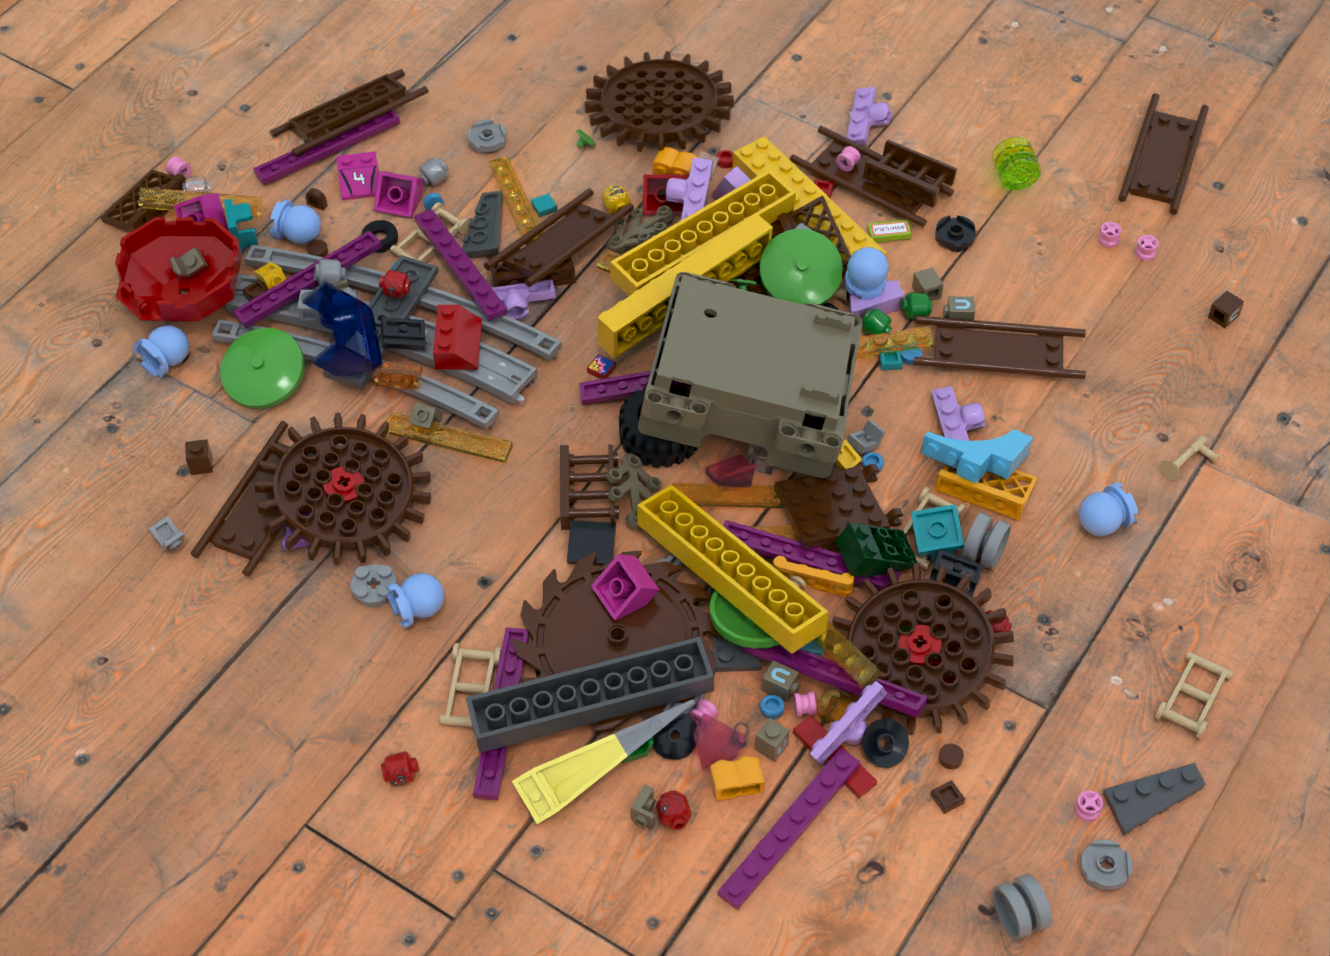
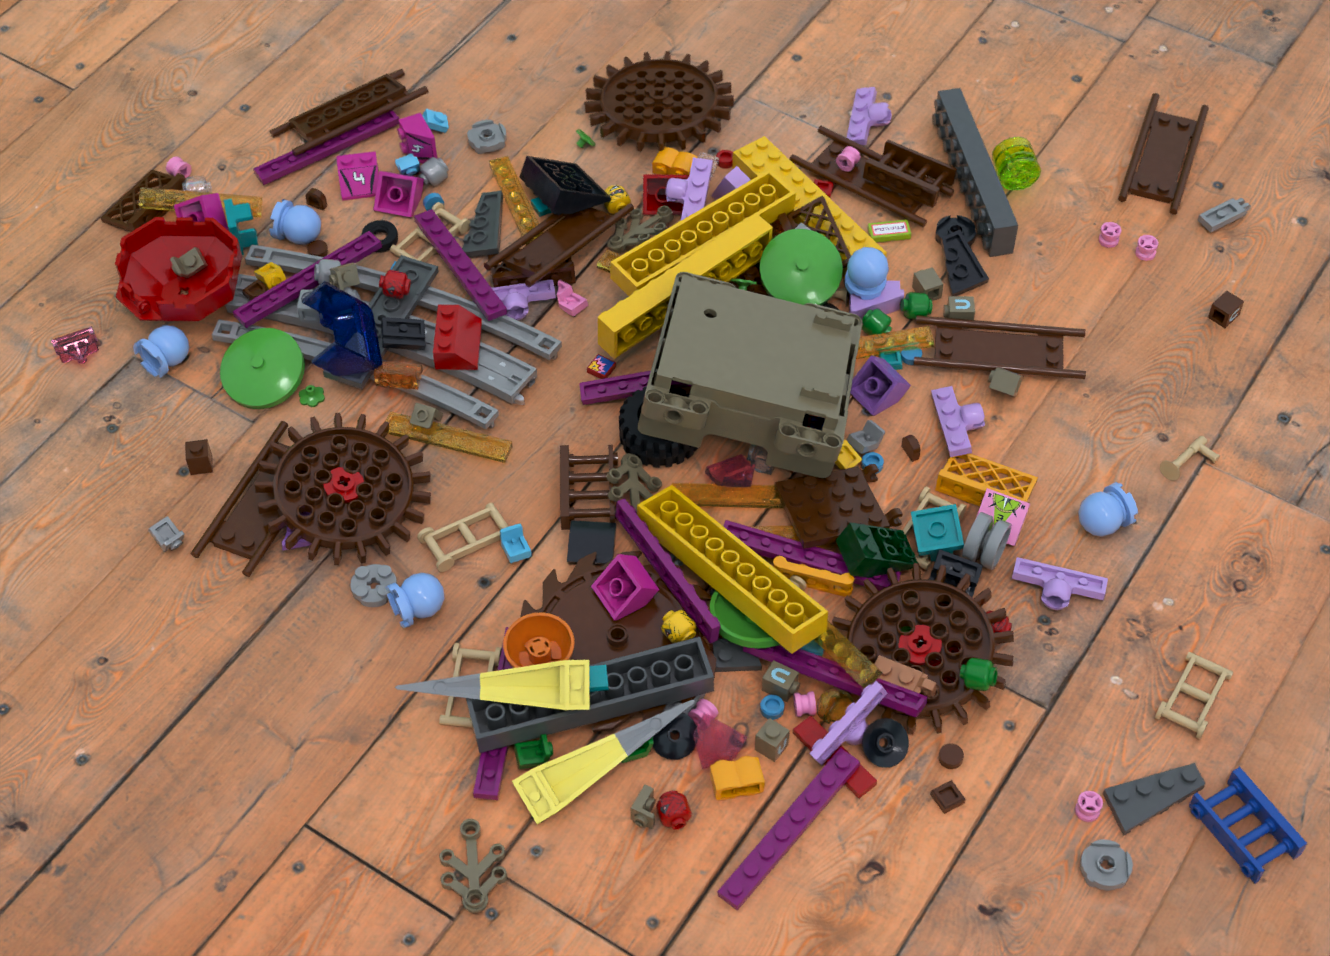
(76, 345): none -> clear pink slope
(311, 396): none -> bright green plant
(344, 276): none -> dark tan bracket
(399, 768): red head -> none
(408, 165): none -> medium azure bracket
(416, 138): none -> dark pink slope
(436, 120): none -> medium azure bracket
(446, 561): none -> tan piece
(473, 870): none -> dark tan plant
(514, 543): none -> medium azure bracket
(533, 753): none -> green bracket
(538, 640): none -> orange piece
(545, 685): none -> light yellow plate
(562, 185): none -> black slope
(568, 300): none -> bright pink slope
(598, 678): none -> teal tile
(670, 574): none -> magenta plate
(678, 626): none -> yellow head
(878, 385): none -> medium lavender slope
(905, 676): none -> nougat hinge
(911, 447): none -> reddish brown tile
(961, 264): none -> black wing
(975, 173): none -> dark grey brick
(975, 458): medium azure arch -> none
(979, 674): none -> green head
(1005, 381): none -> dark tan brick
(1006, 509): none -> bright pink tile
(1022, 906): light grey wheel -> none
(1059, 582): none -> lavender plate
(1223, 214): none -> light grey hinge
(1258, 805): none -> blue fence

